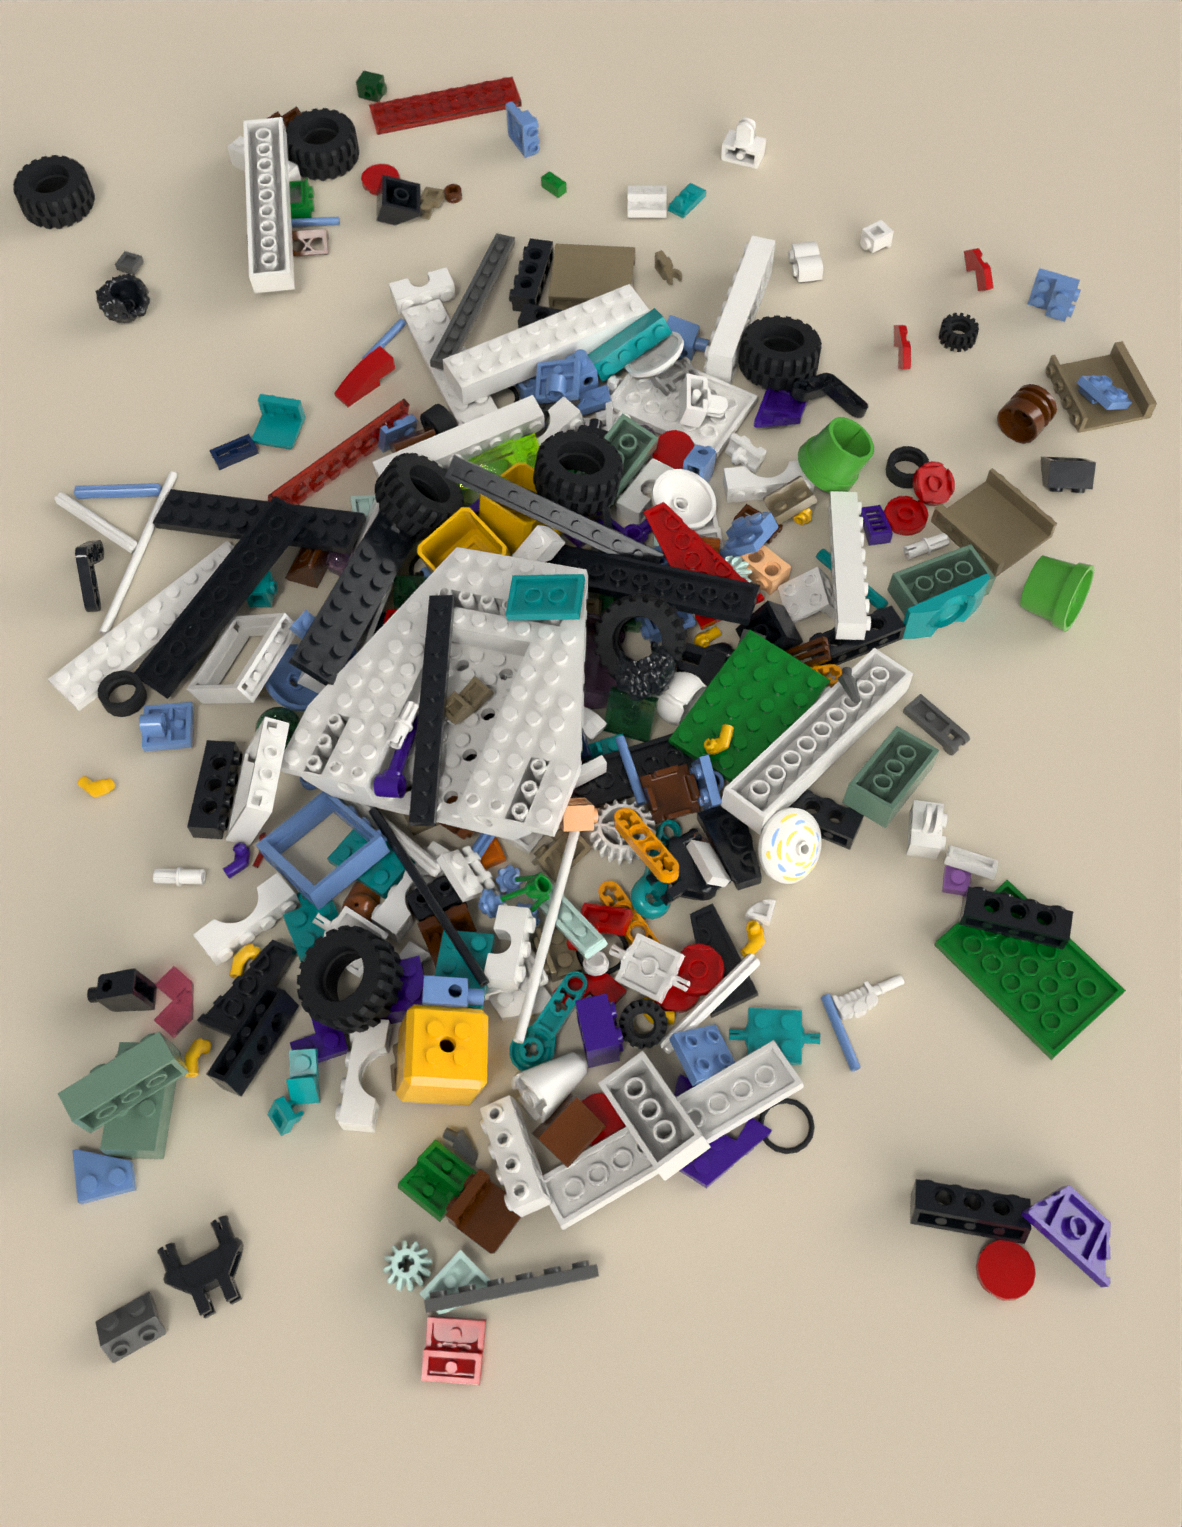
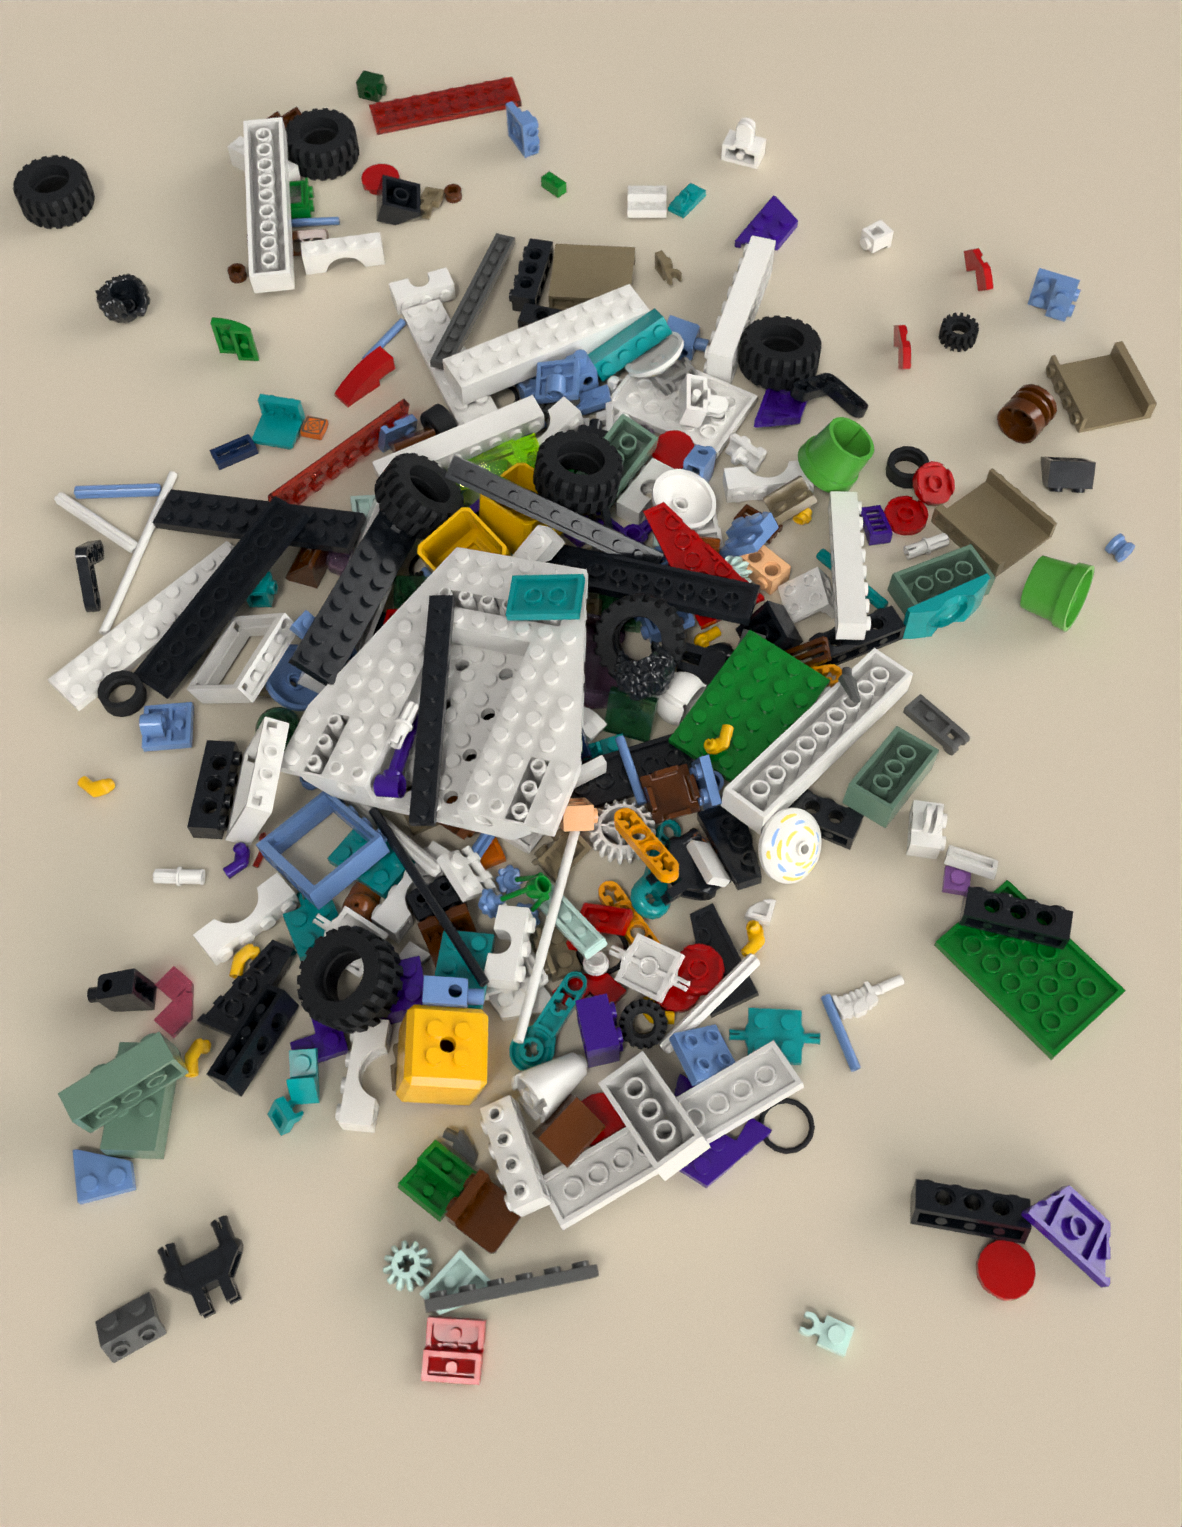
(129, 263): dark grey plate -> none
(234, 339): none -> green slope
(237, 273): none -> reddish brown bush
(314, 427): none -> orange tile
(321, 253): none -> white arch
(467, 701): dark tan slope -> none
(772, 223): none -> dark purple wing
(806, 261): white brick -> none
(832, 1333): none -> light aqua plate
(1102, 390): medium blue plate -> none
(1119, 547): none -> medium blue wheel

